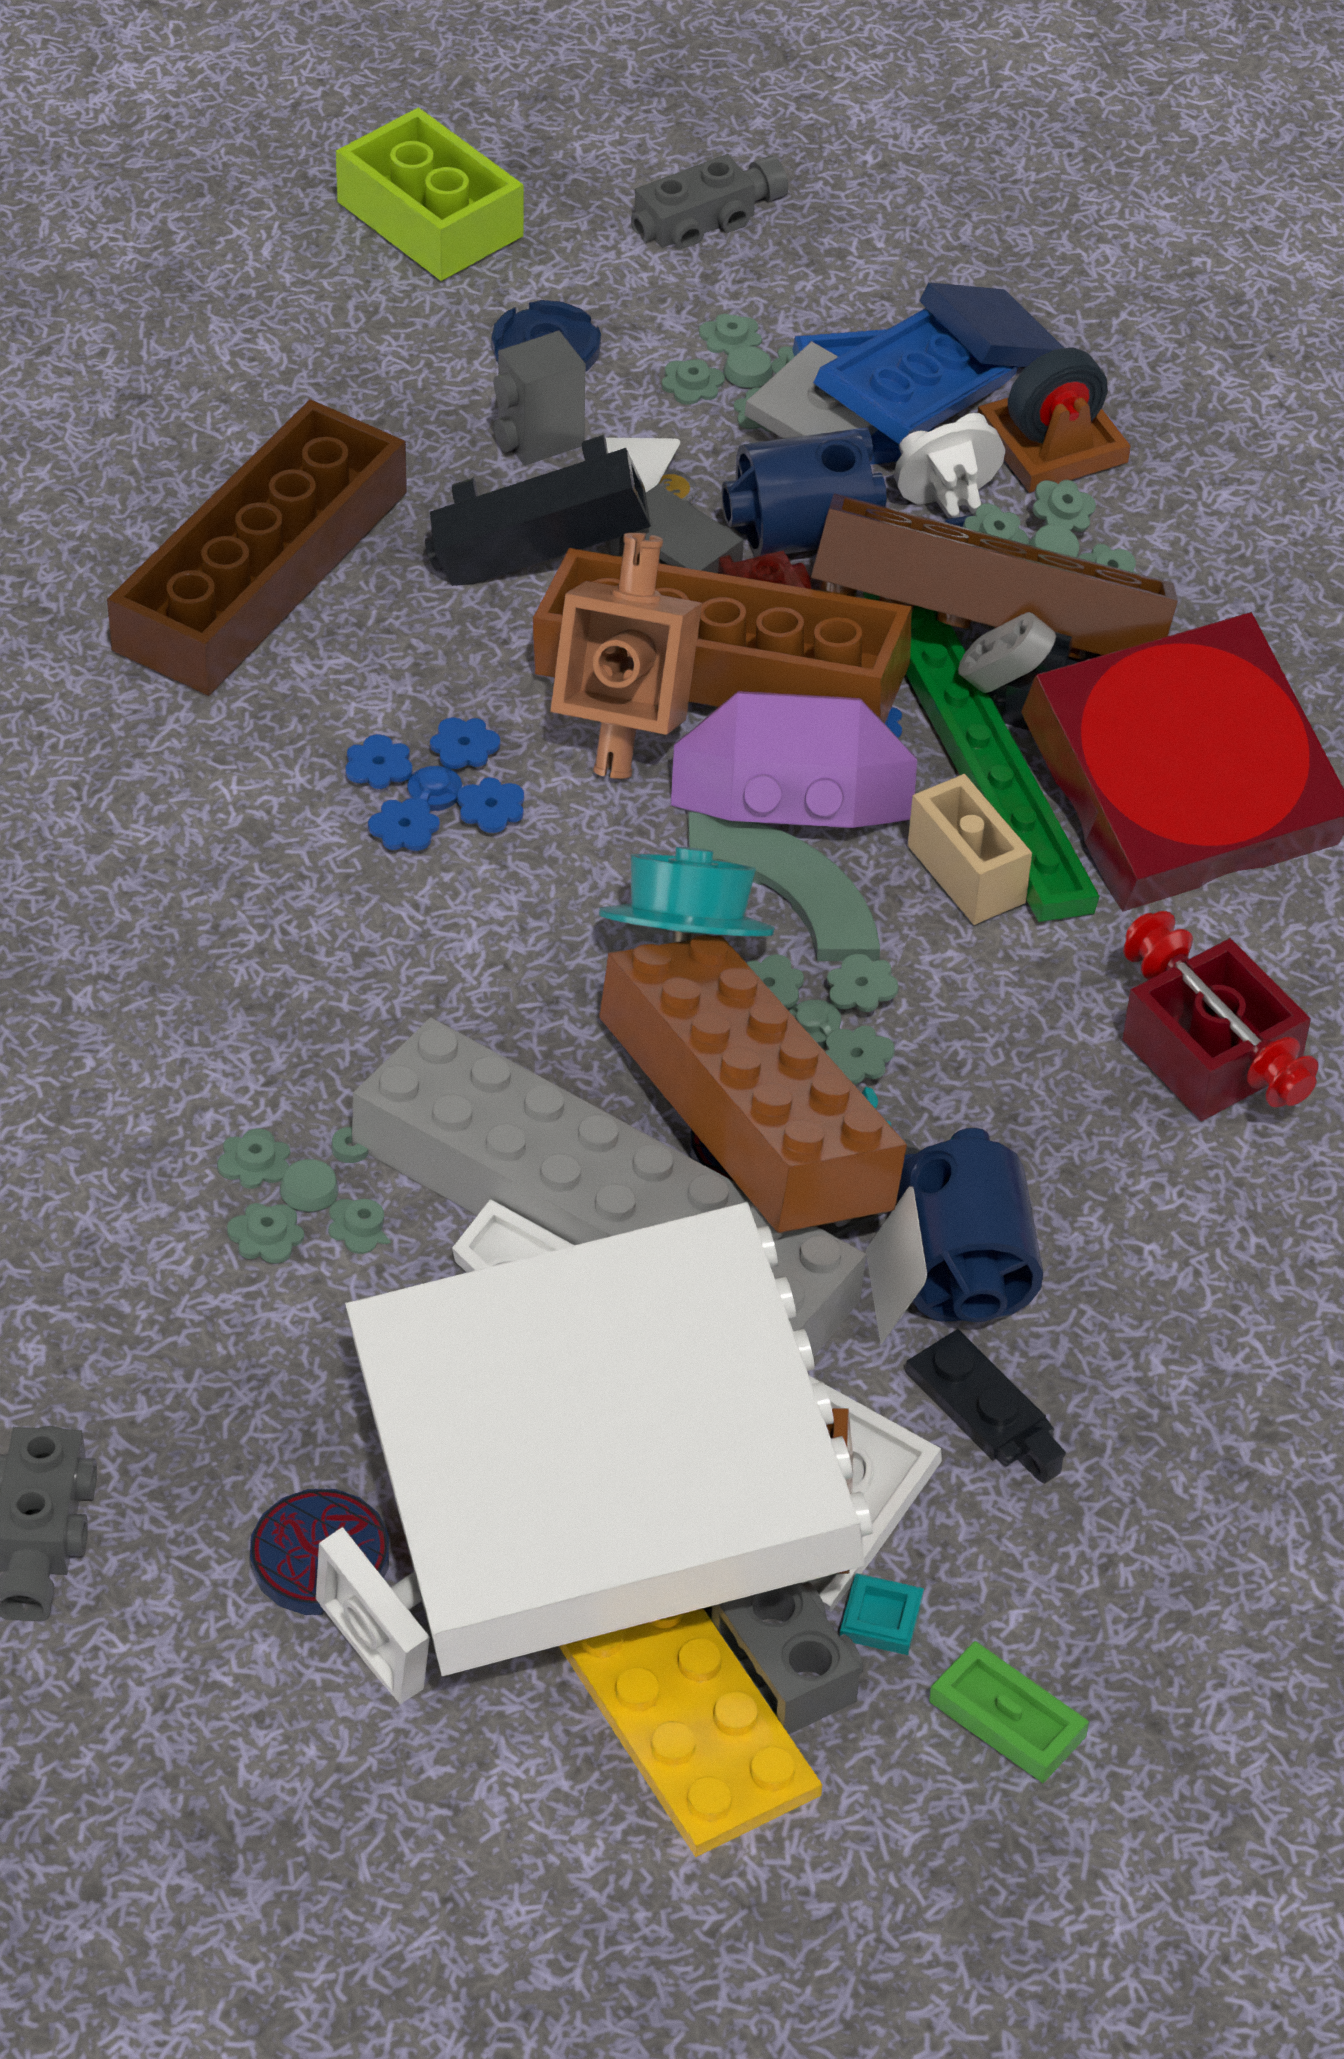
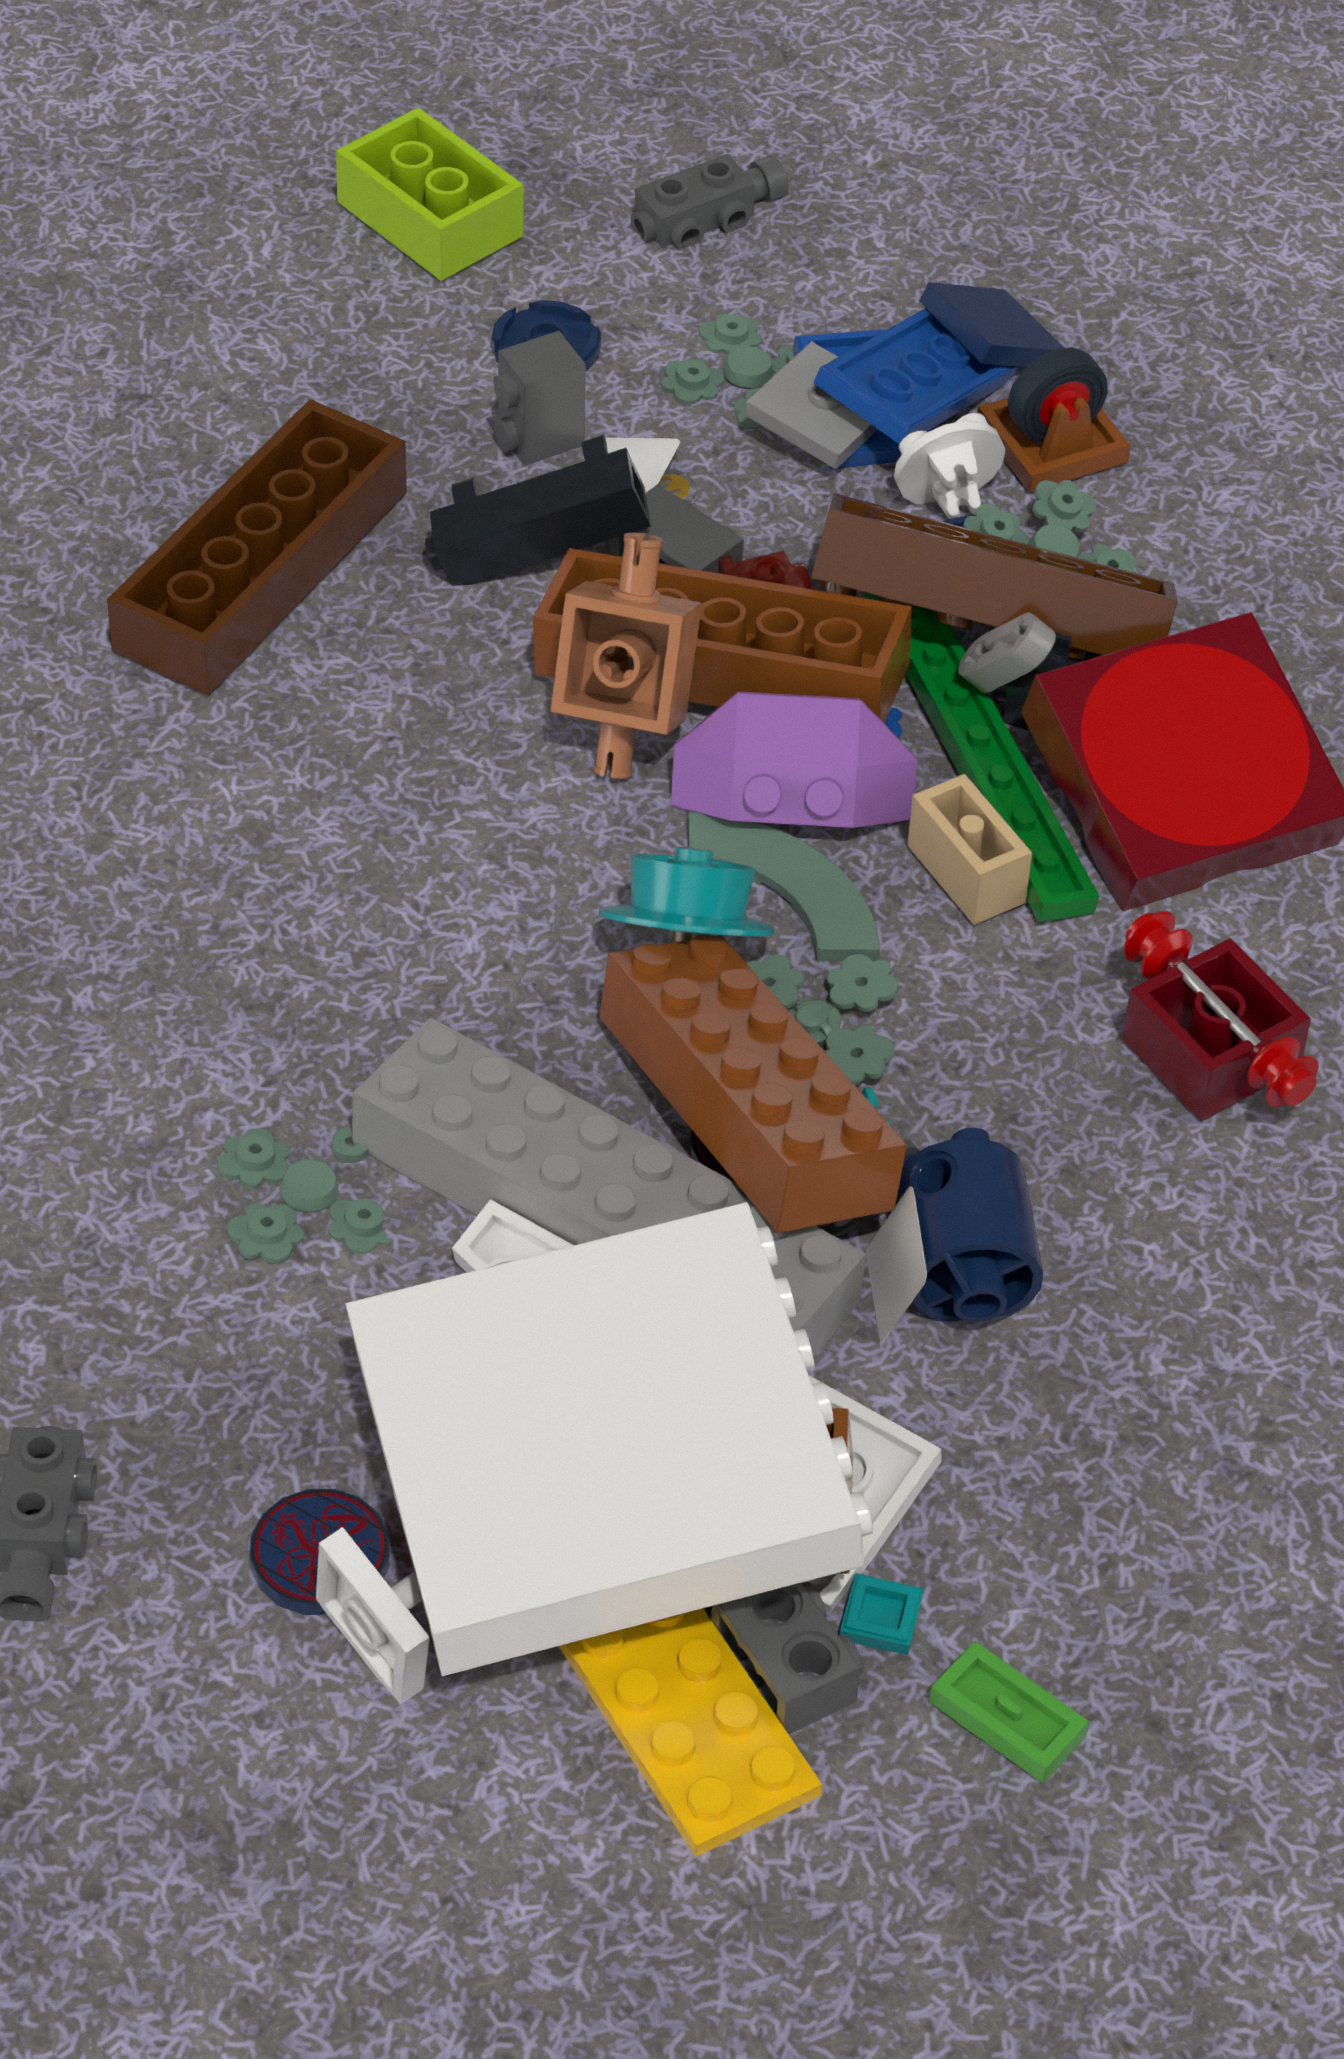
(434, 787): blue plant -> none
(789, 484): dark blue cylinder -> none
(987, 1405): black hinge -> none

